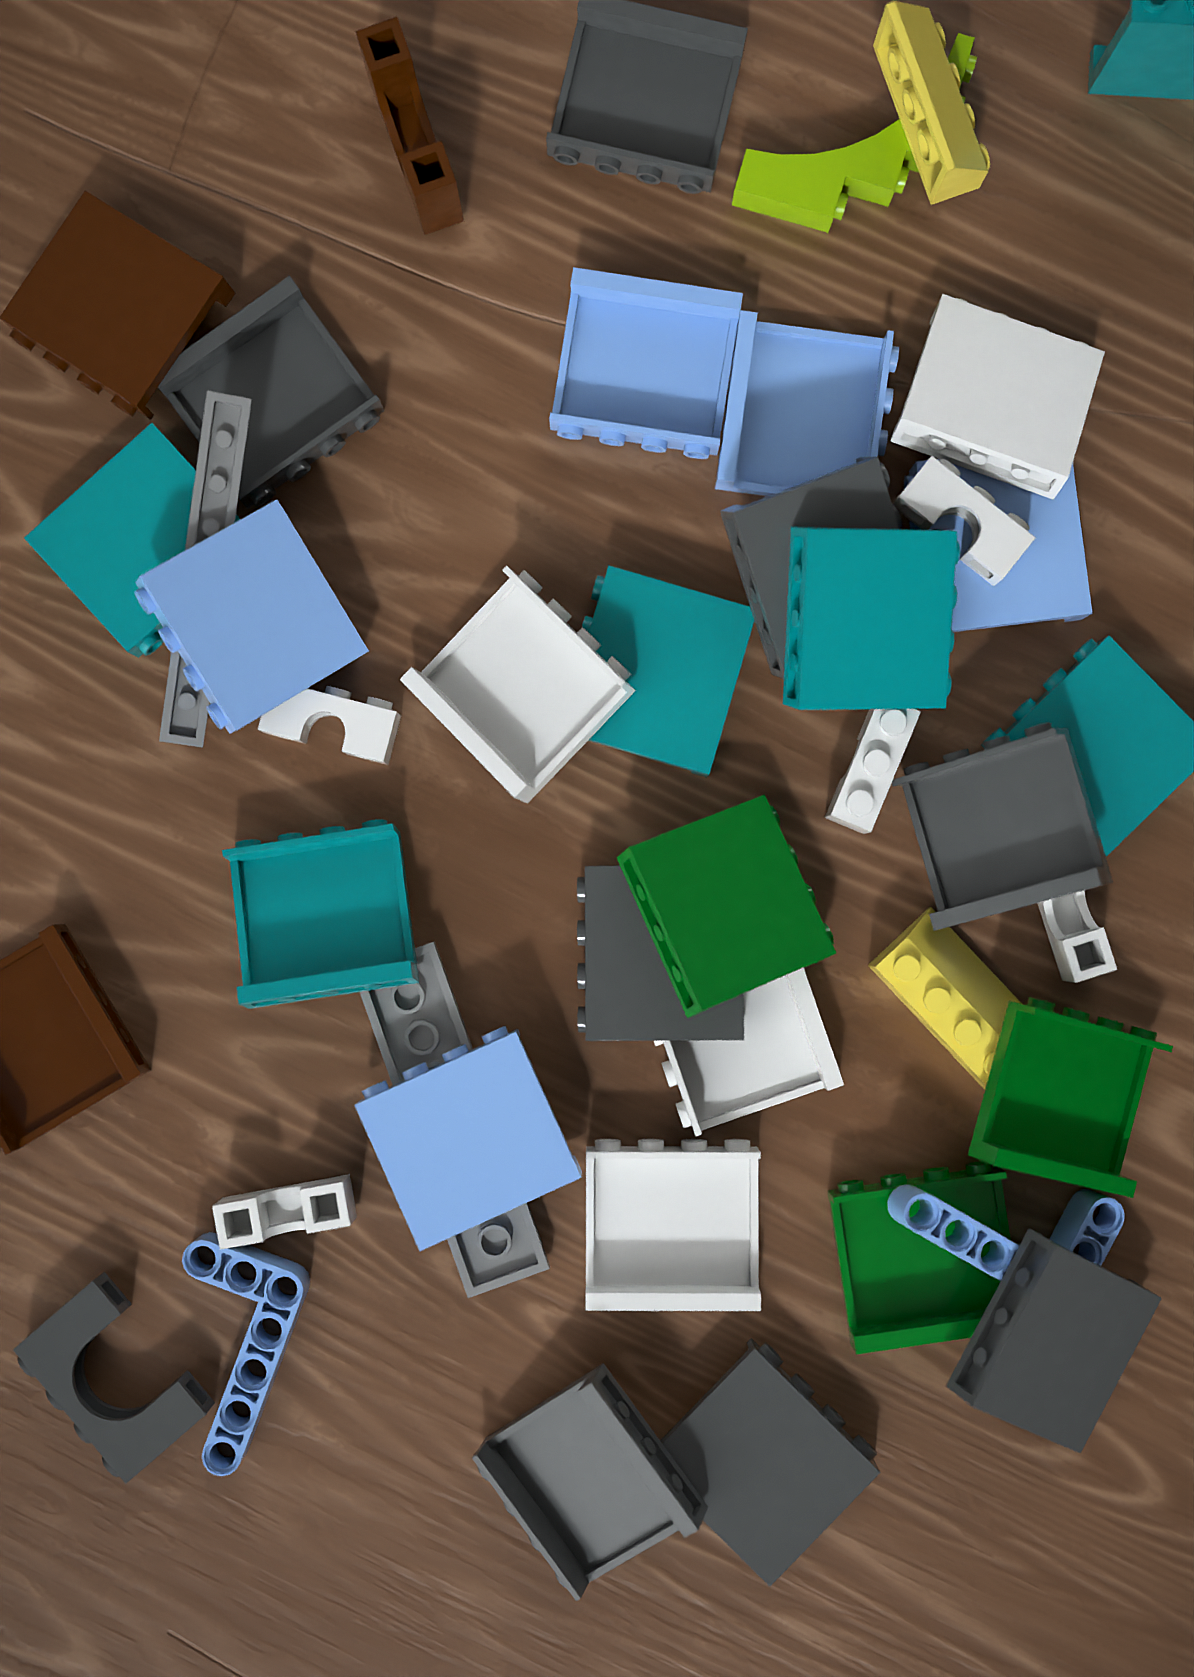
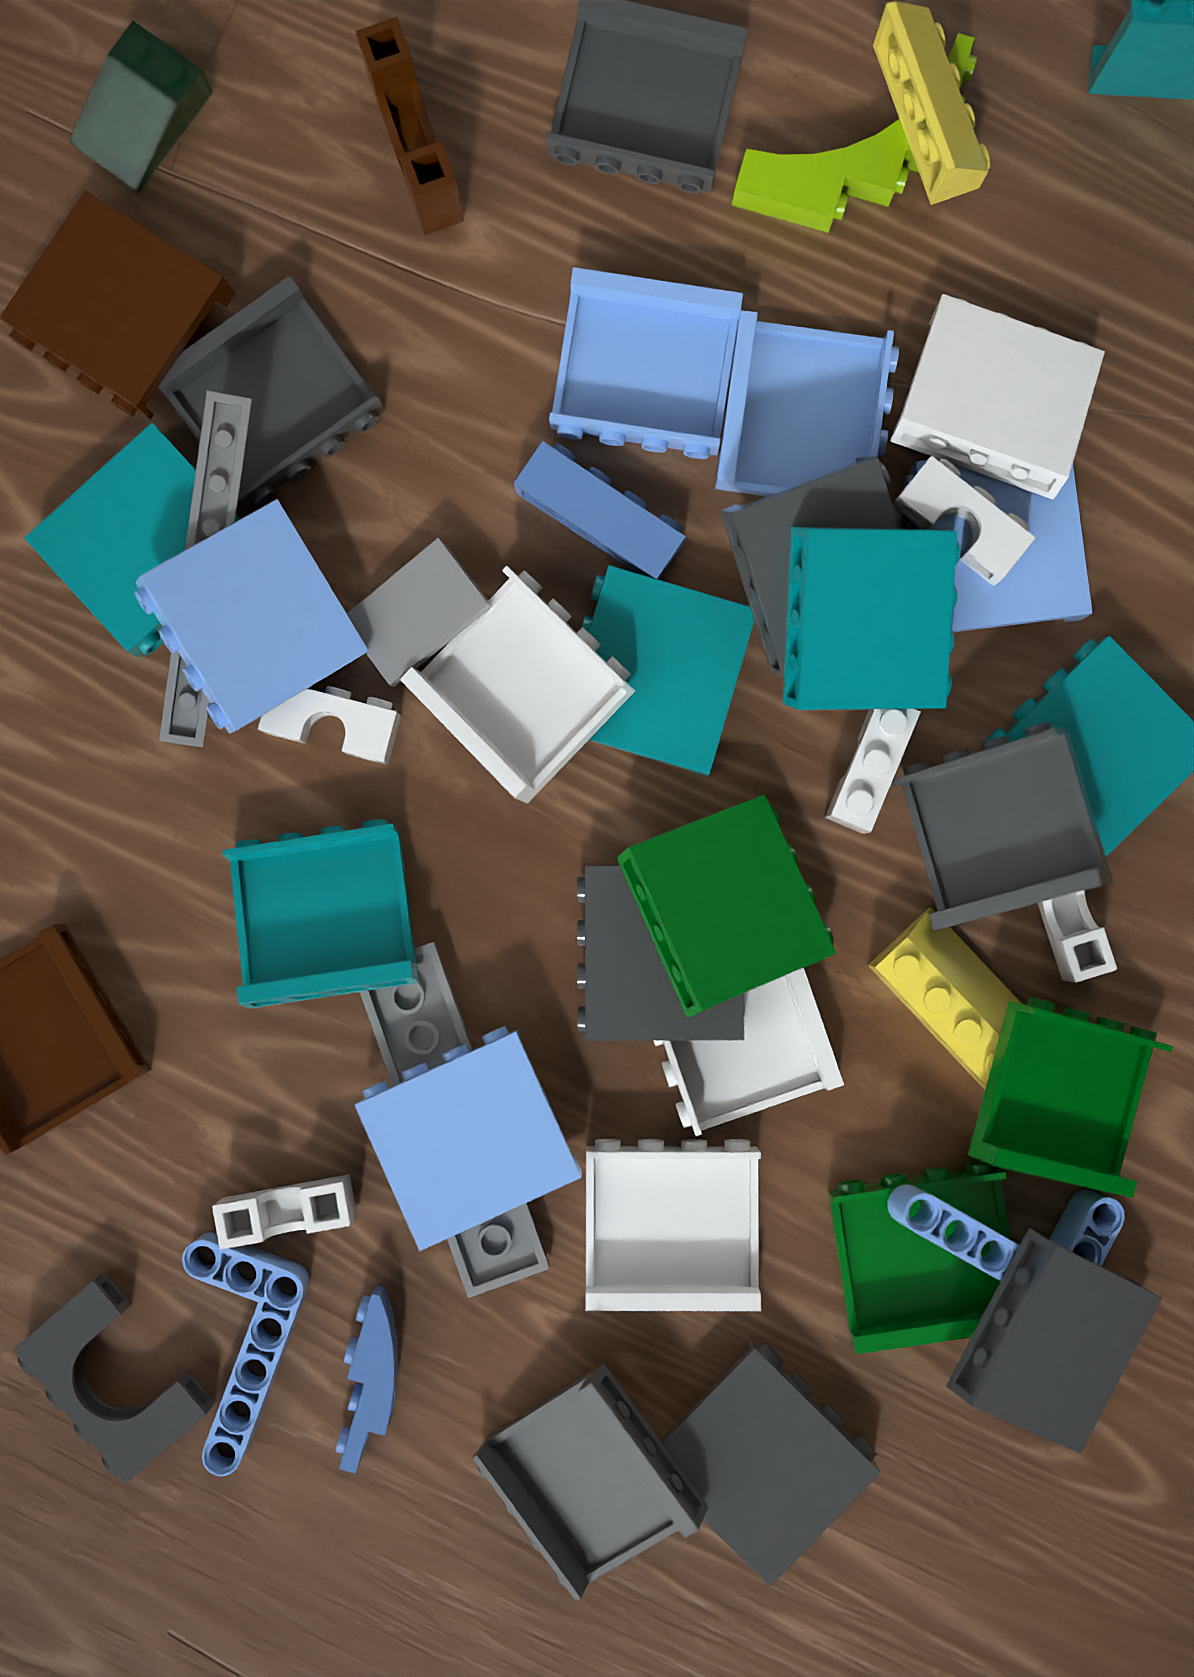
(139, 106): none -> clear green slope
(376, 1365): none -> medium blue slope
(417, 611): none -> light grey tile
(599, 512): none -> medium blue brick

